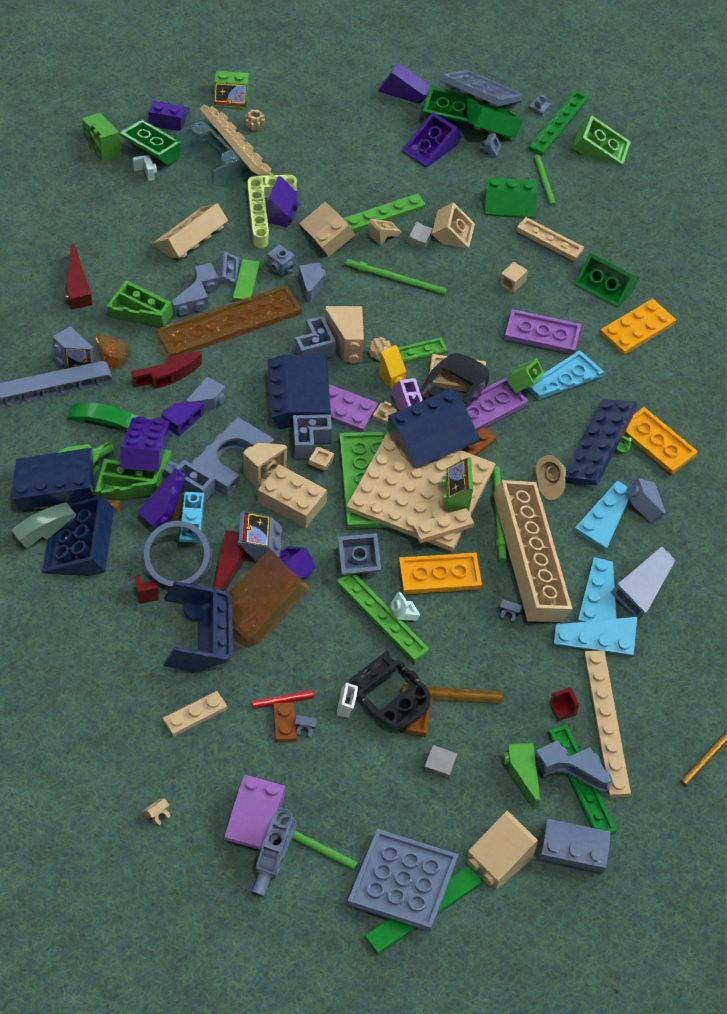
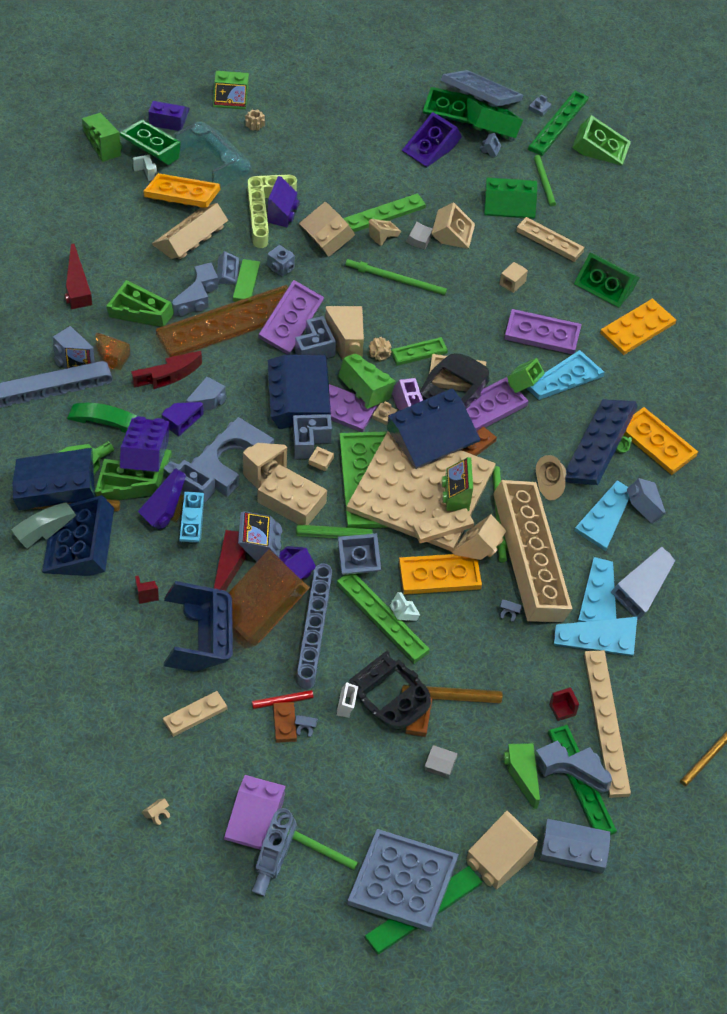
(182, 190): none -> light orange plate
(207, 553): sand blue piece -> none
(236, 141): tan plate -> none
(290, 317): none -> medium lavender plate
(311, 279): sand blue slope -> none
(314, 633): none -> sand blue beam
(329, 532): none -> bright green axle
(366, 380): none -> bright green wedge
(391, 366): yellow slope -> none
(404, 85): dark purple slope -> none
(481, 539): none -> tan slope

